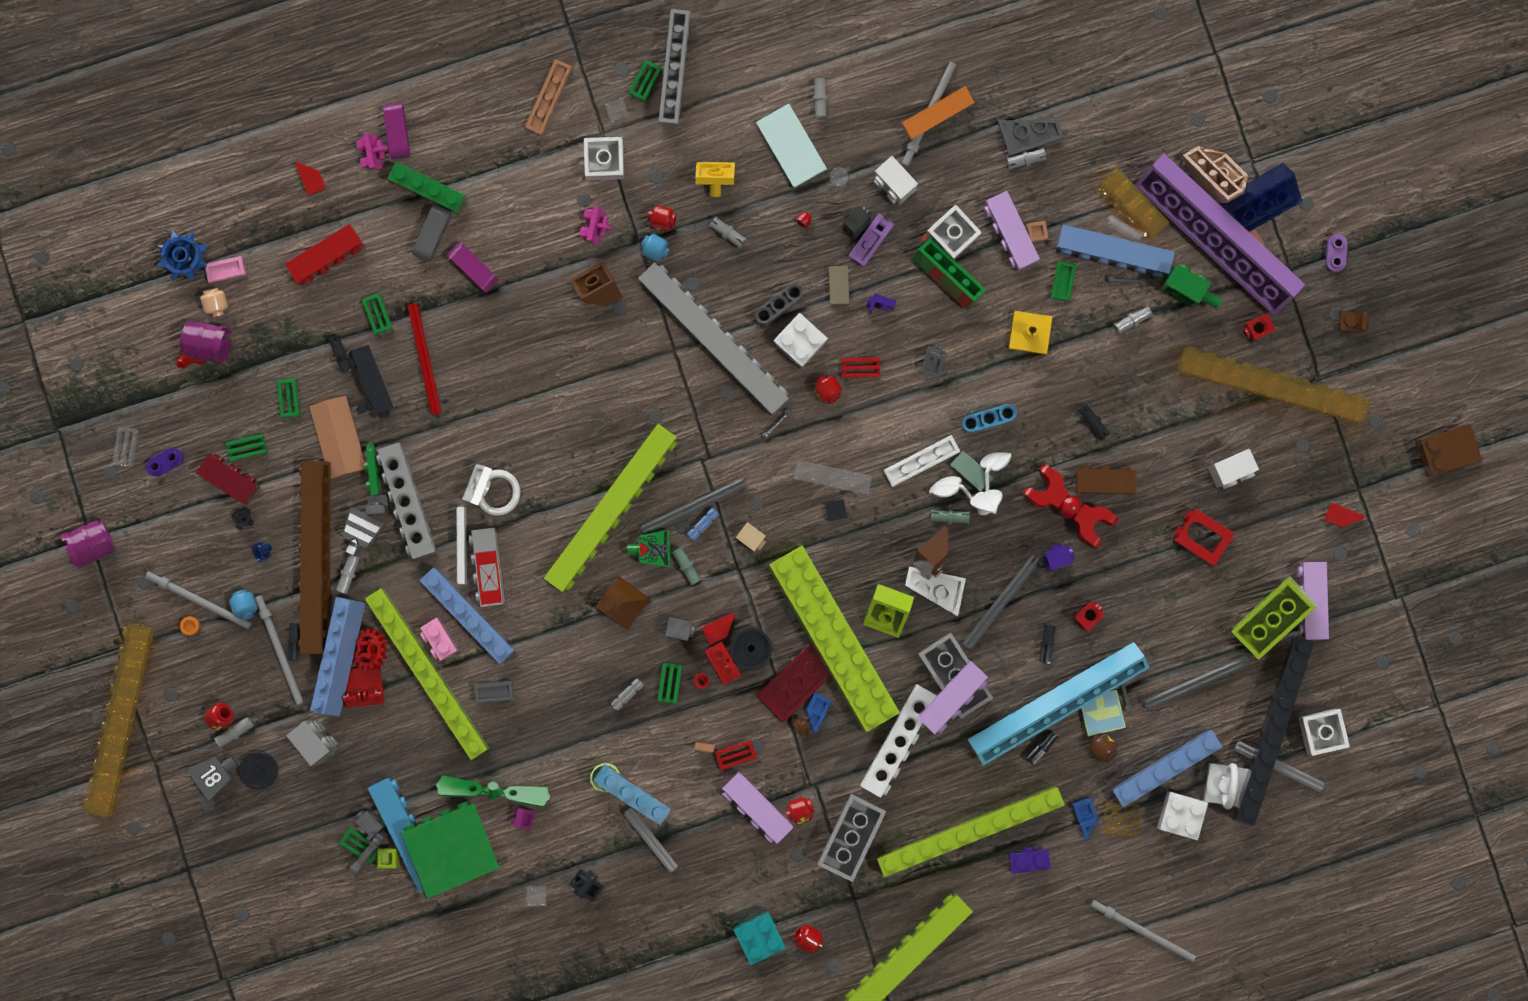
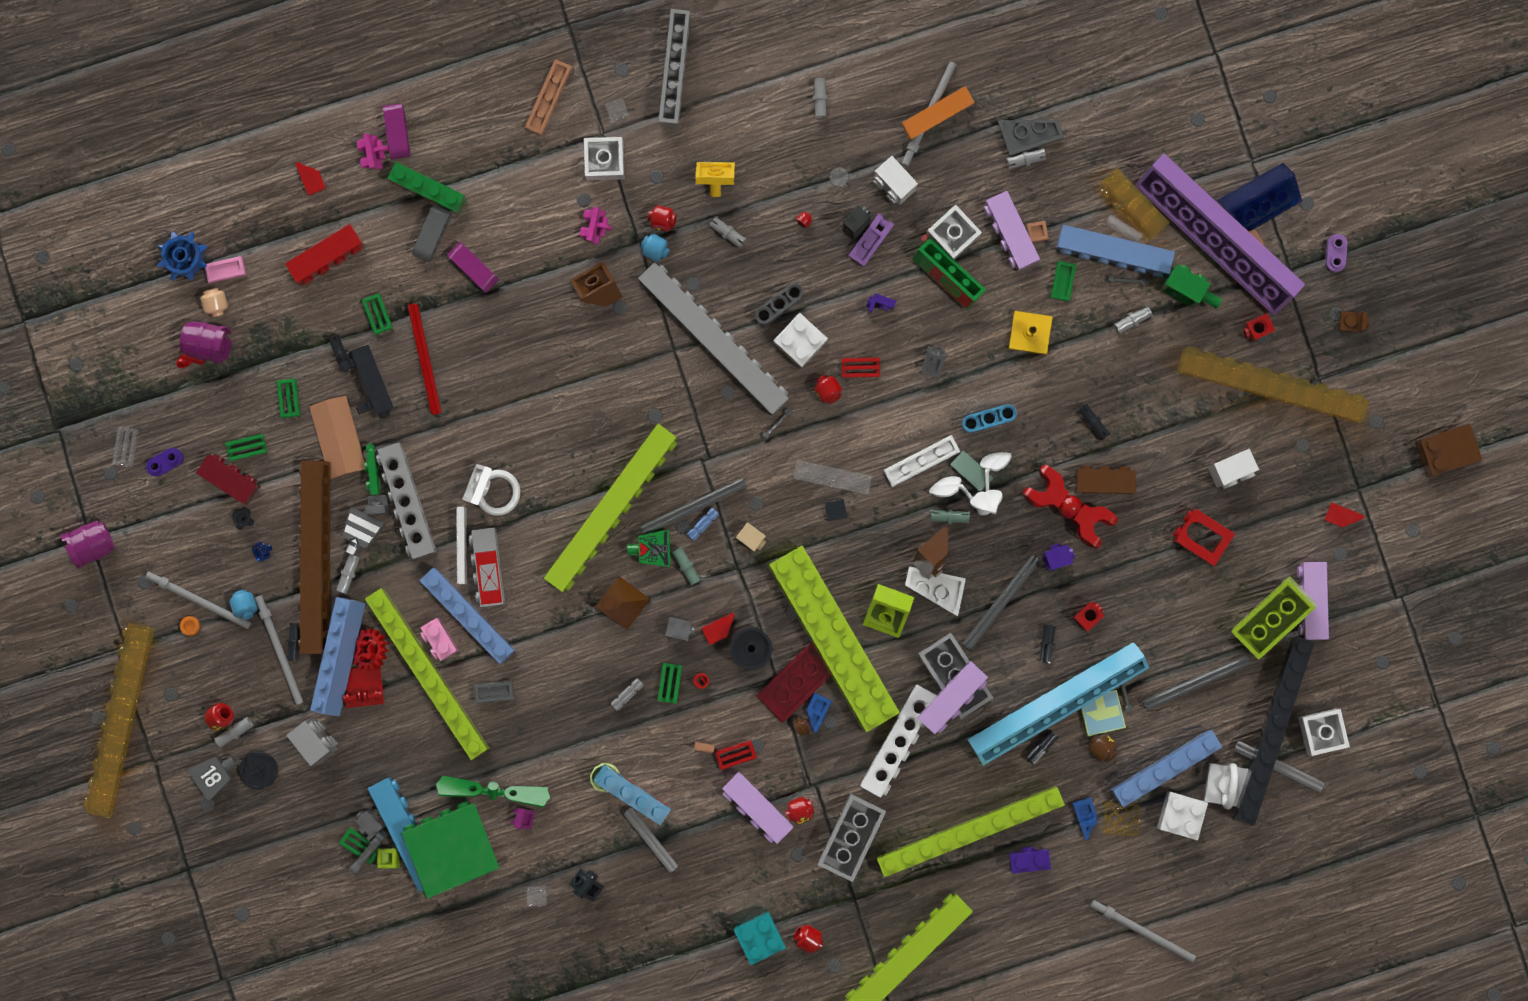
(638, 95): green tile -> none
(718, 656): red panel -> none
(791, 146): light aqua tile -> none
(838, 285): dark tan tile -> none
(1216, 174): medium nougat wedge -> none

